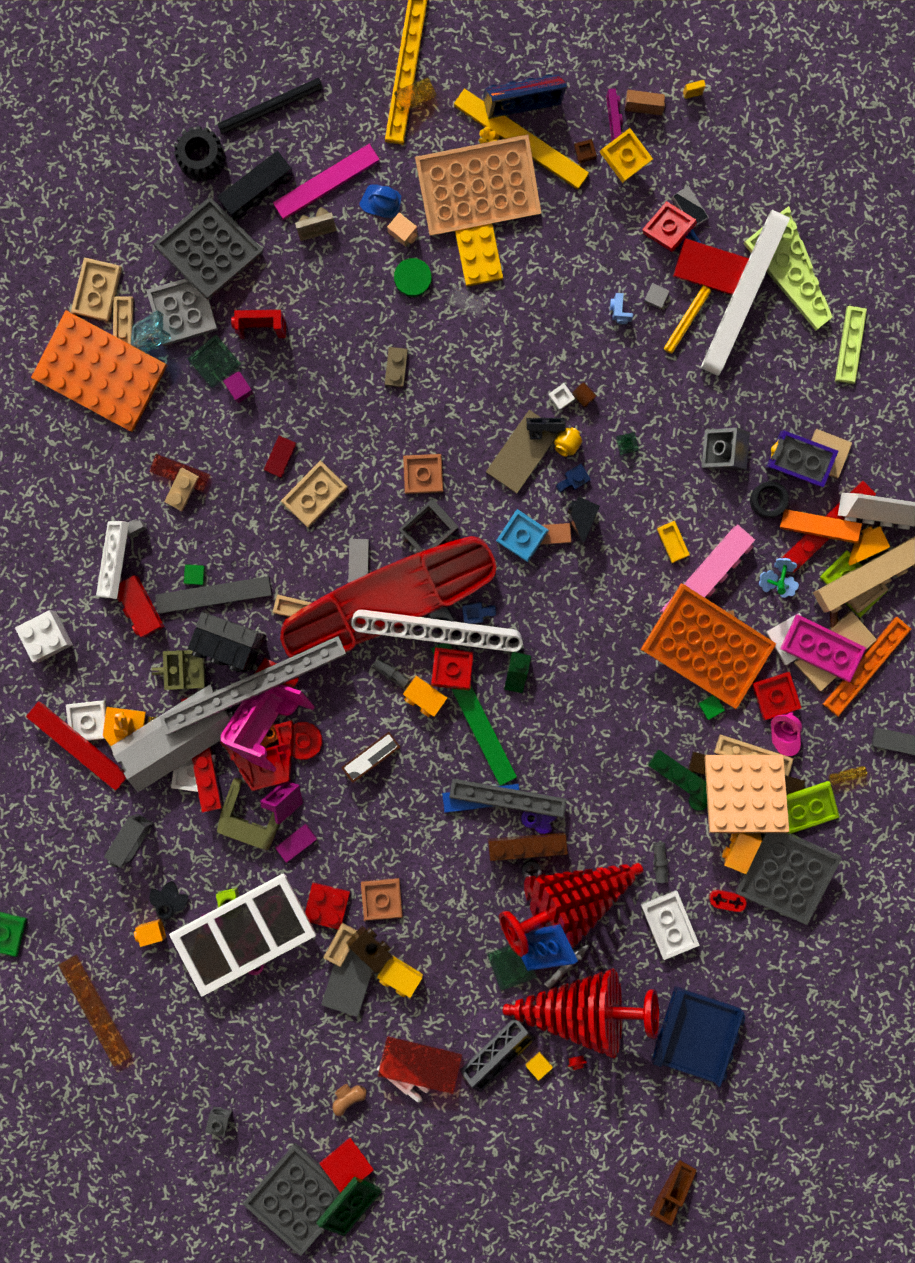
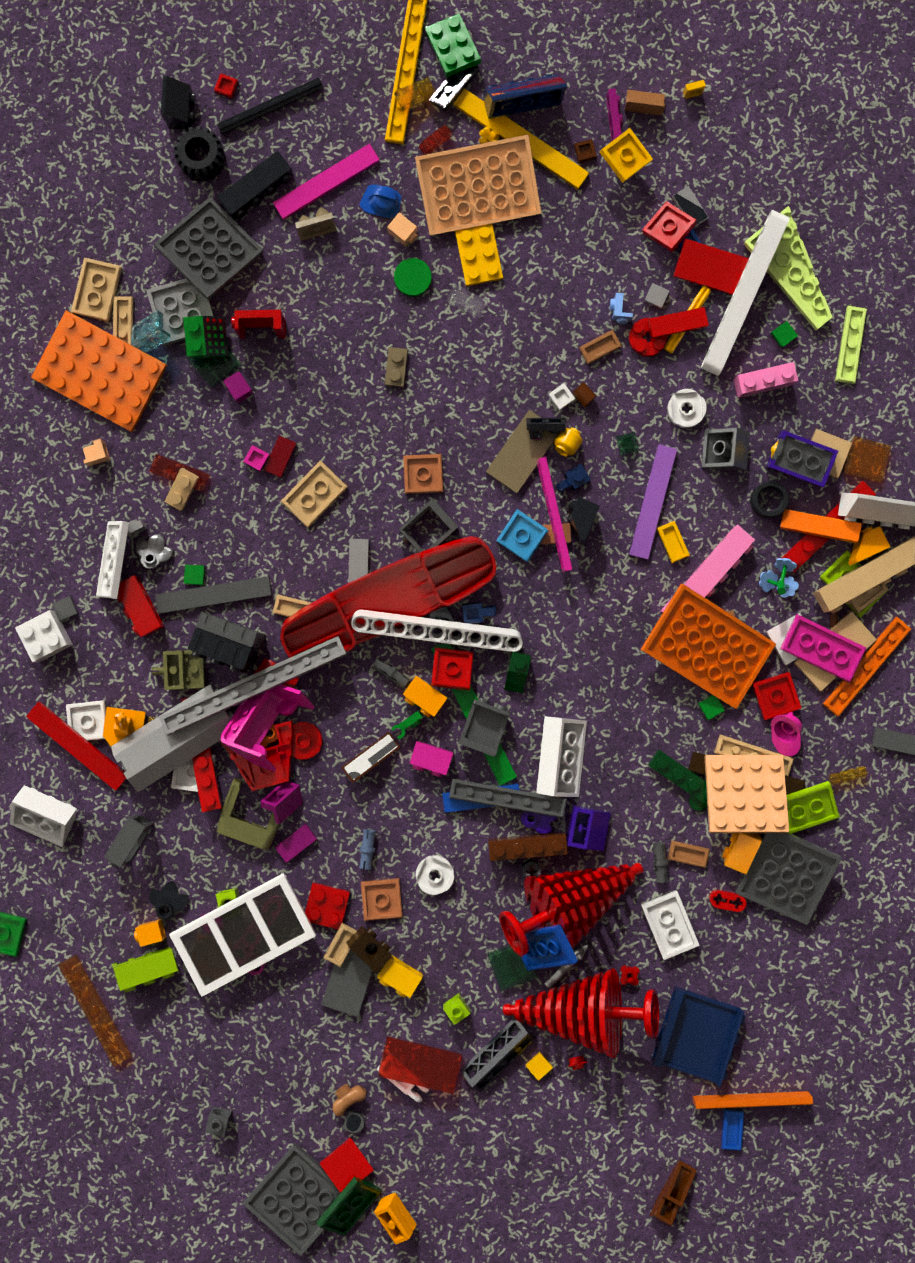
(42, 815): none -> white slope
(65, 608): none -> dark grey tile
(96, 453): none -> light nougat panel
(145, 969): none -> lime wedge
(153, 548): none -> flat silver plate
(177, 103): none -> black slope
(205, 336): none -> slope
(226, 86): none -> red tile
(256, 458): none -> dark pink plate
(354, 1121): none -> tile
(367, 849): none -> sand blue pin
(395, 1218): none -> light orange brick
(412, 721): none -> green plate
(431, 758): none -> dark pink brick
(435, 140): none -> clear red beam
(440, 884): none -> white plate
(452, 88): none -> black tile
(453, 45): none -> plate
(456, 1008): none -> lime brick
(484, 726): none -> dark grey panel
(554, 515): none -> dark pink tile
(561, 757): none -> white slope
(588, 828): none -> dark purple slope
(600, 347): none -> medium nougat tile
(629, 970): none -> red plate
(640, 345): none -> red plate
(652, 502): none -> medium lavender tile
(678, 322): none -> red tile
(688, 854): none -> medium nougat tile
(694, 416): none -> white plate
(732, 1129): none -> blue tile
(752, 1100): none -> orange tile
(765, 380): none -> bright pink brick
(784, 334): none -> green tile
(867, 459): none -> clear orange tile

